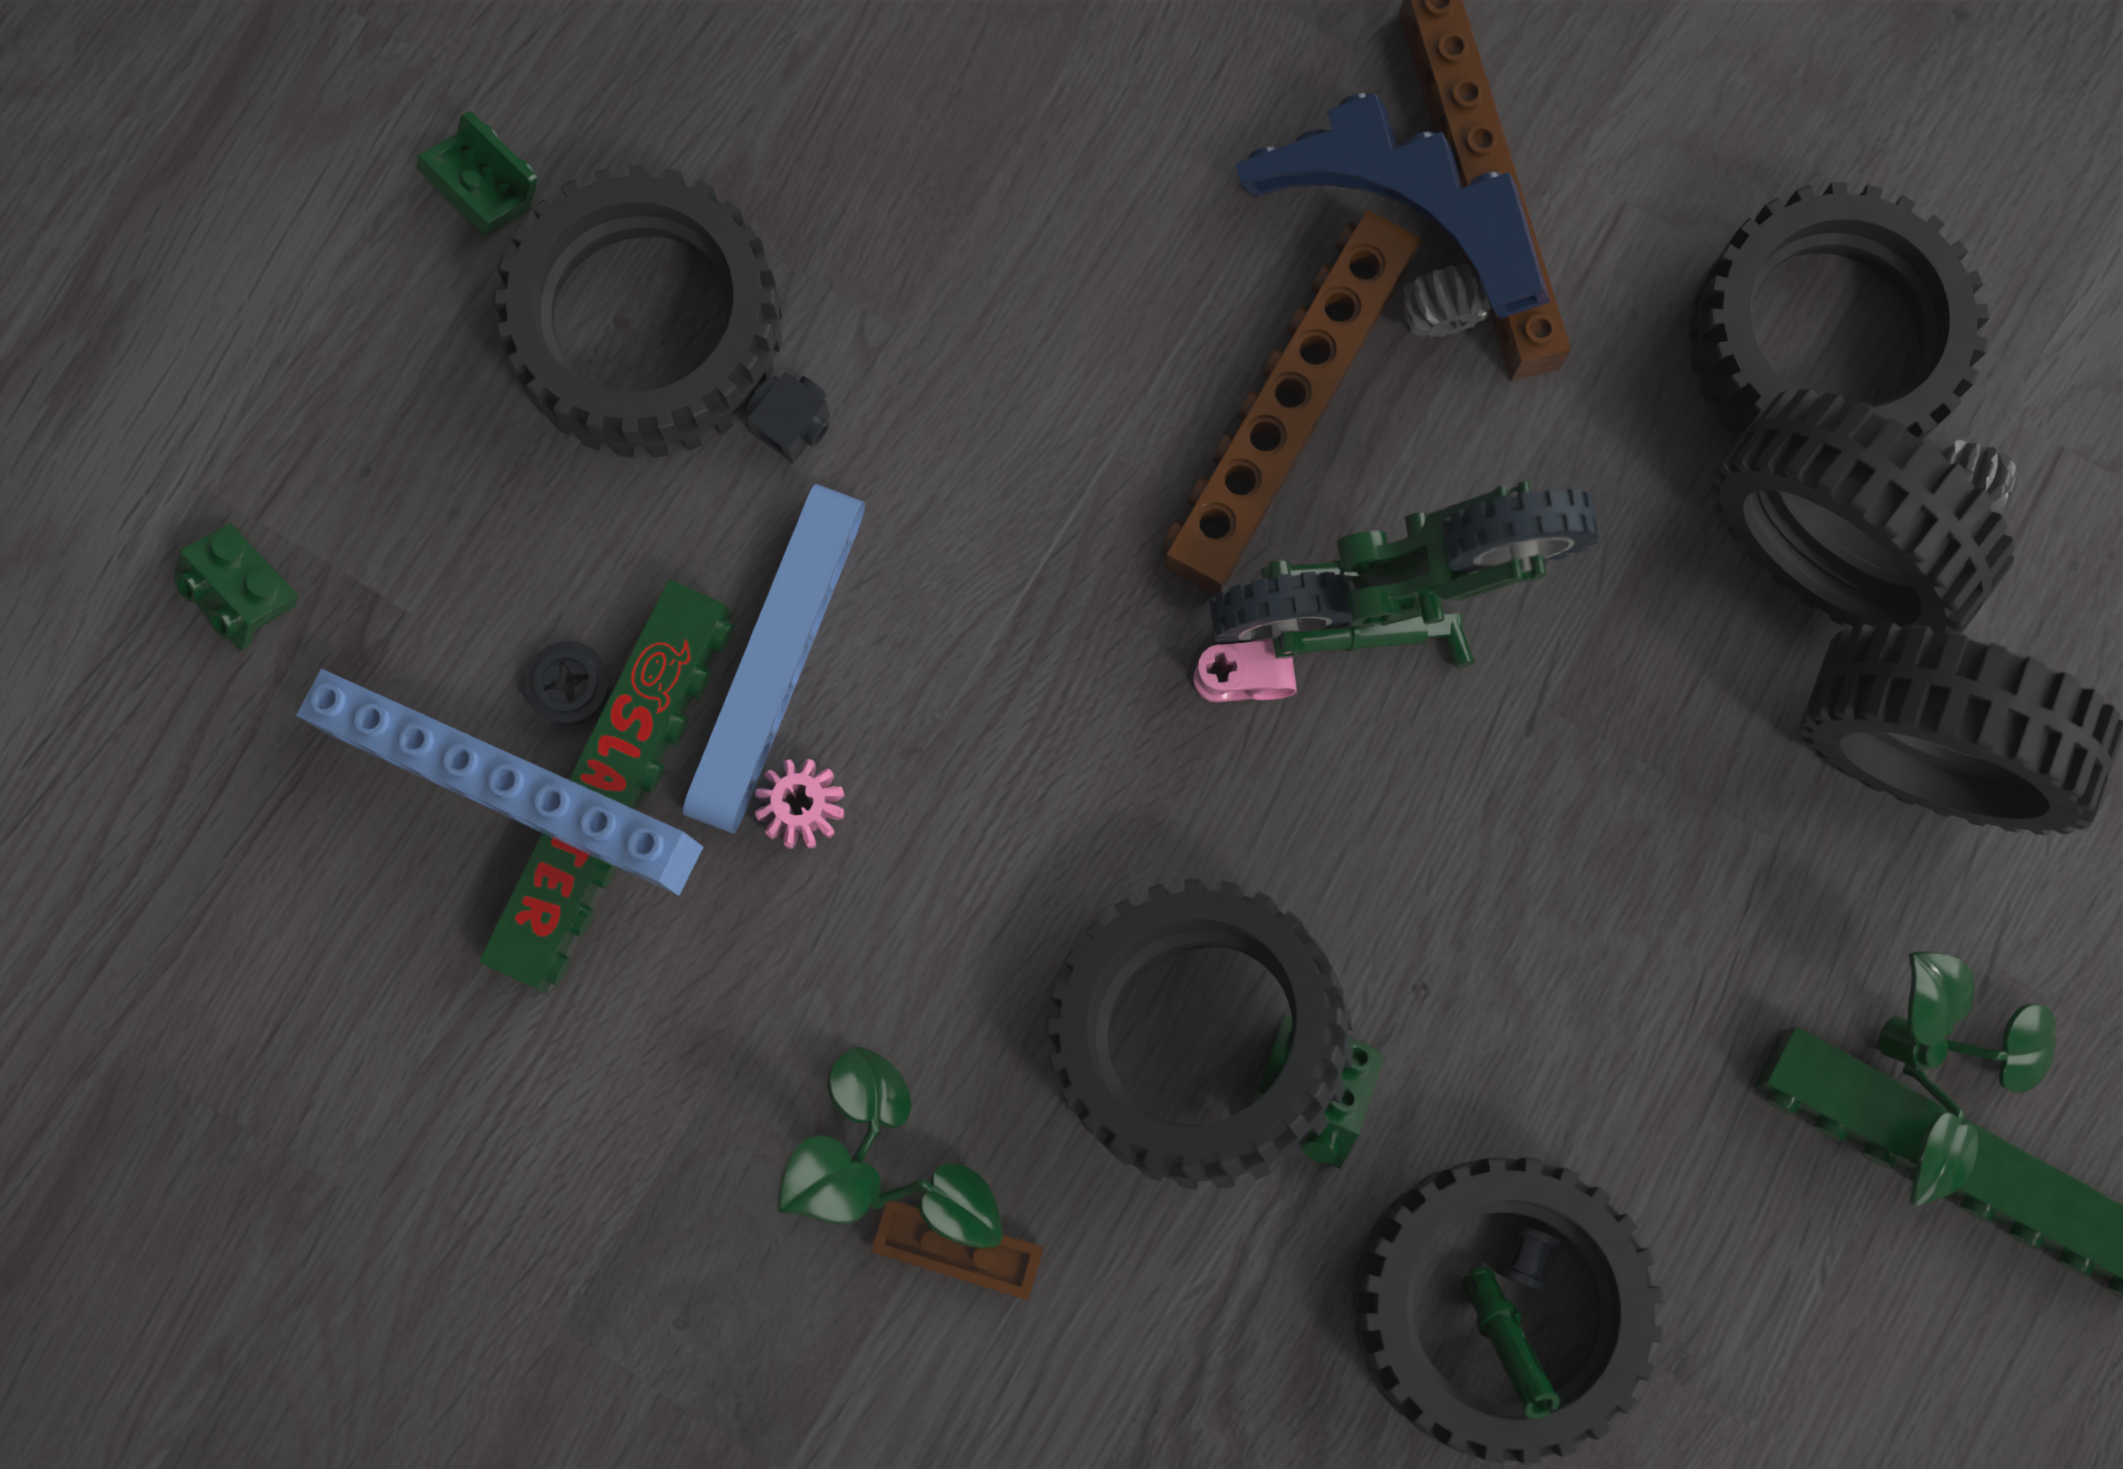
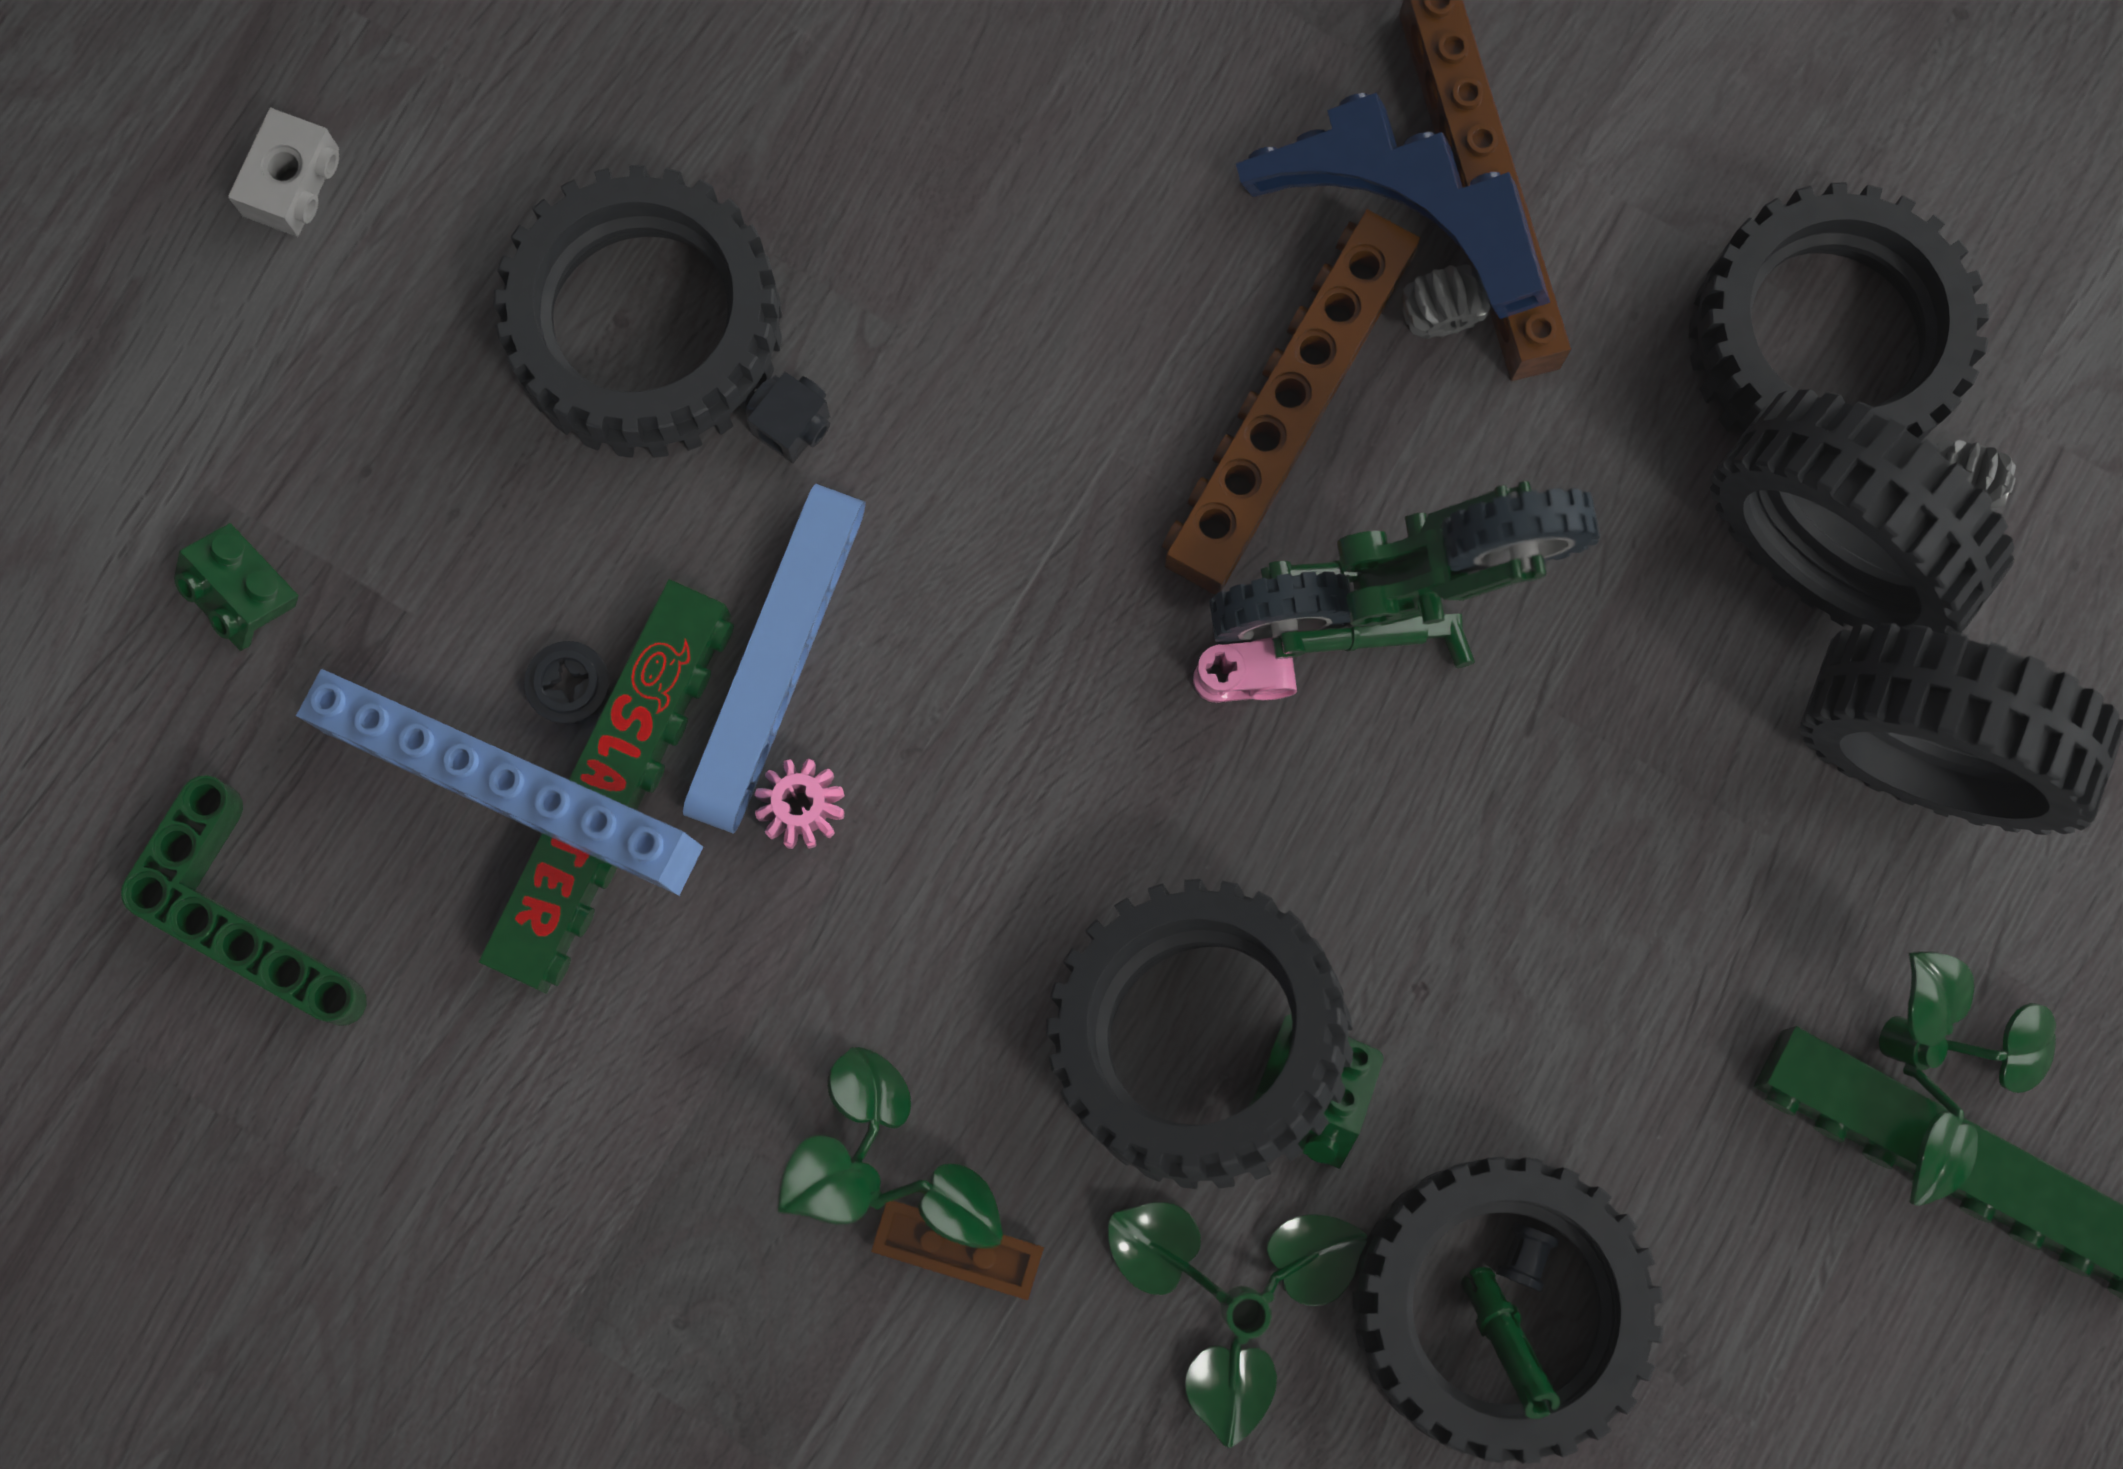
(225, 926): none -> dark green beam
(279, 146): none -> light grey brick
(480, 175): dark green bracket -> none
(1223, 1385): none -> dark green plant

